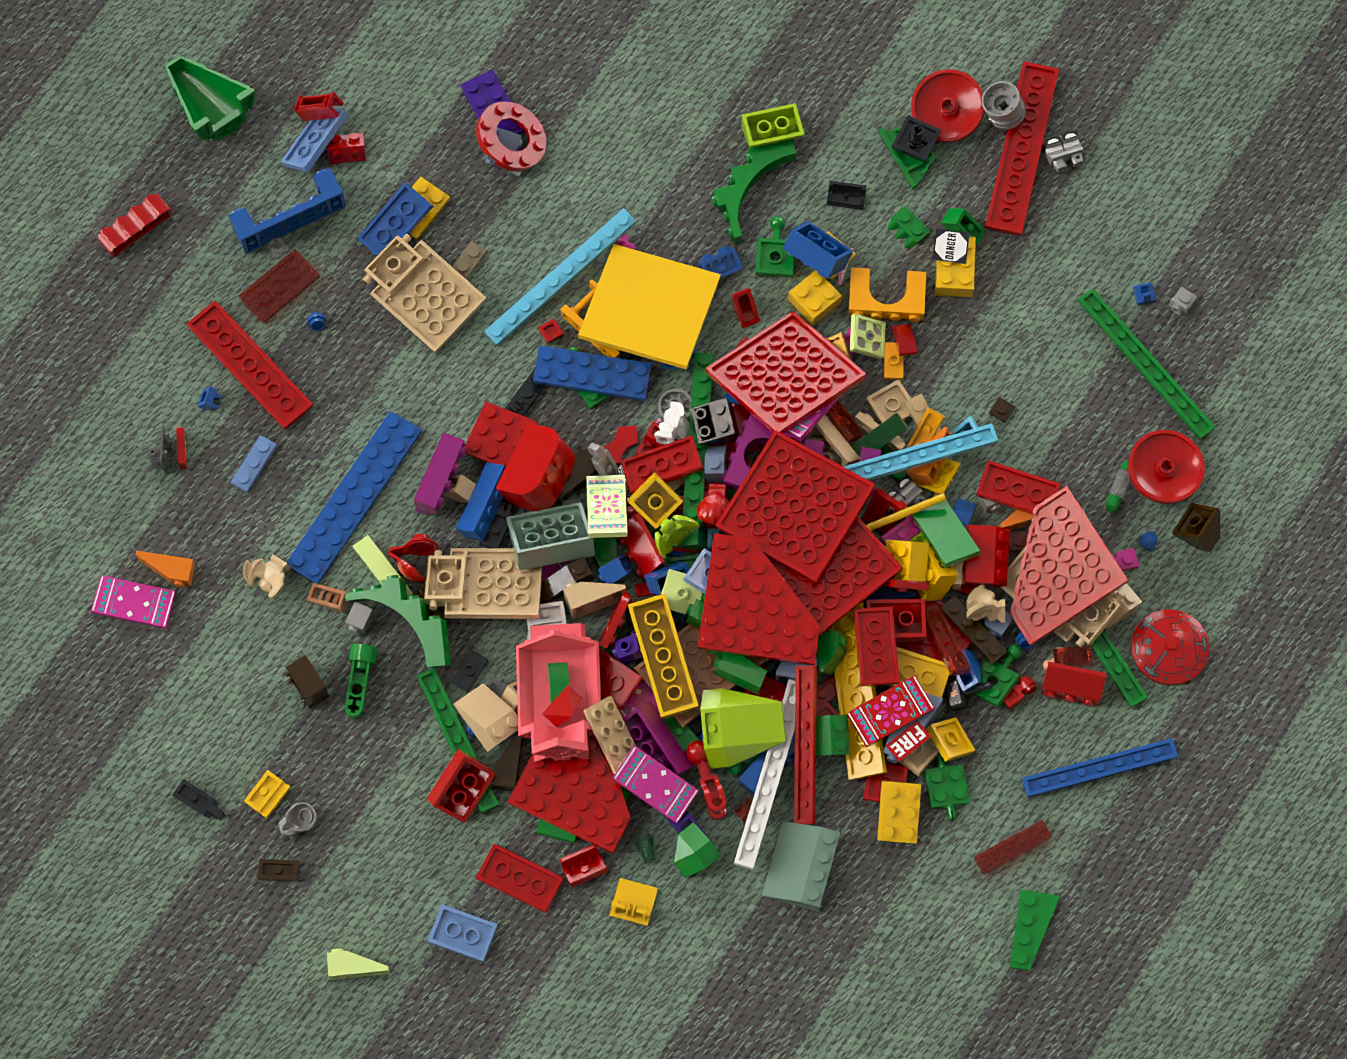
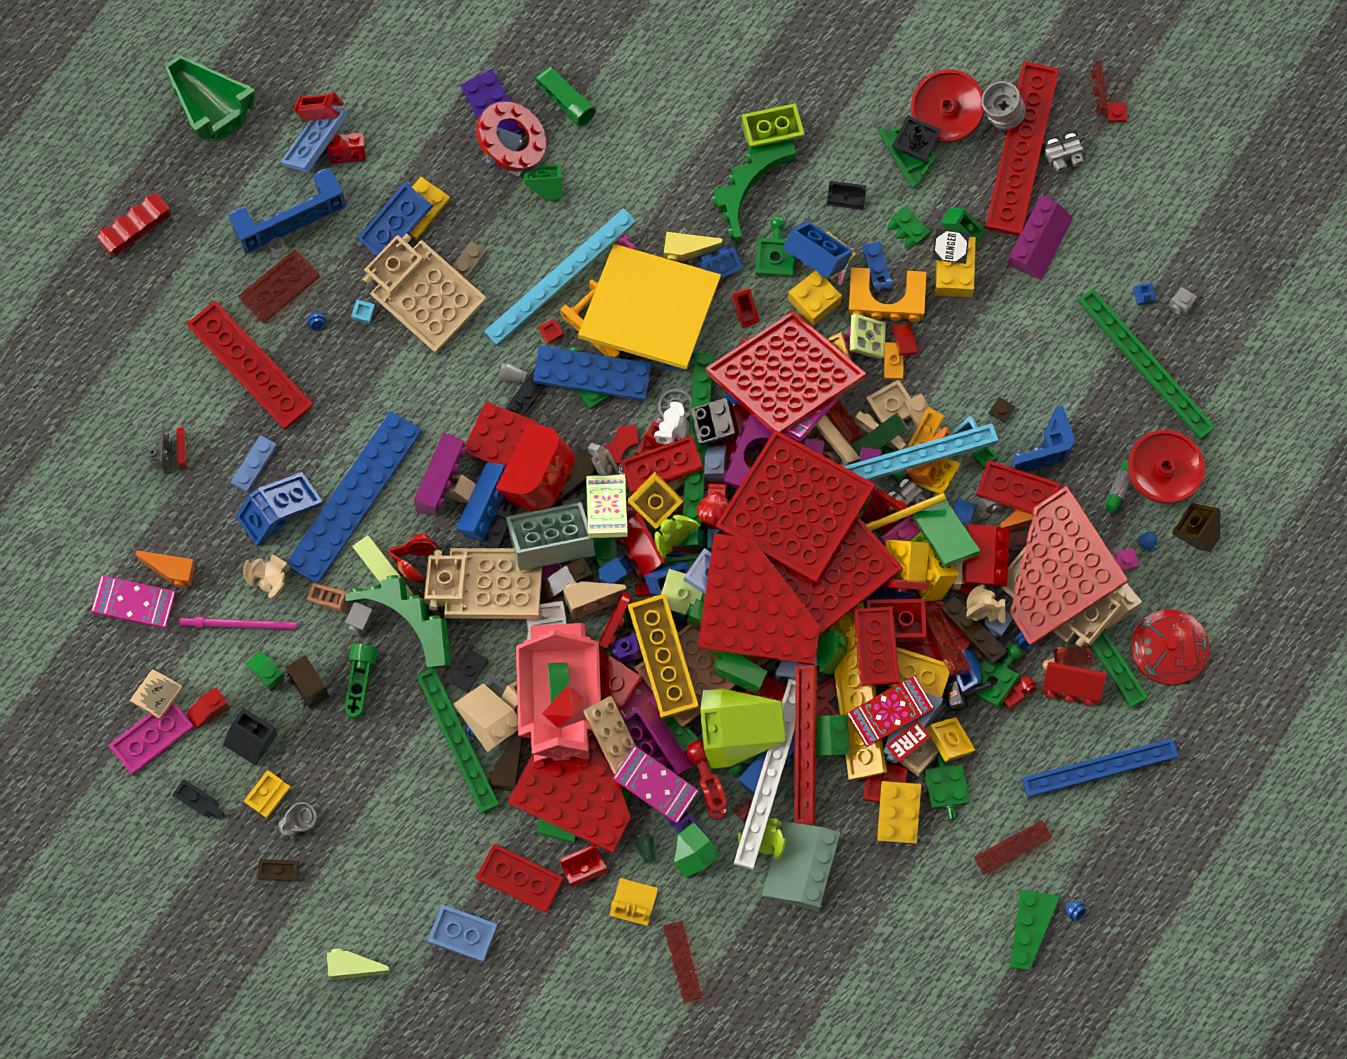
(150, 738): none -> dark pink tile
(156, 694): none -> slope
(200, 622): none -> dark pink bar
(207, 397): blue tile -> none
(207, 708): none -> red slope
(249, 736): none -> black slope
(265, 671): none -> green slope
(274, 504): none -> blue bracket
(363, 311): none -> medium azure plate
(461, 786): red slope -> none
(511, 373): none -> light grey cone
(546, 182): none -> green slope
(575, 105): none -> green beam
(682, 962): none -> clear red plate
(685, 247): none -> light yellow slope
(771, 838): none -> lime animal
(878, 268): none -> blue plate
(983, 455): none -> green tile
(1040, 238): none -> magenta slope
(1054, 449): none -> blue bracket
(1075, 910): none -> blue plate
(1099, 88): none -> clear red plate
(1116, 112): none -> red plate

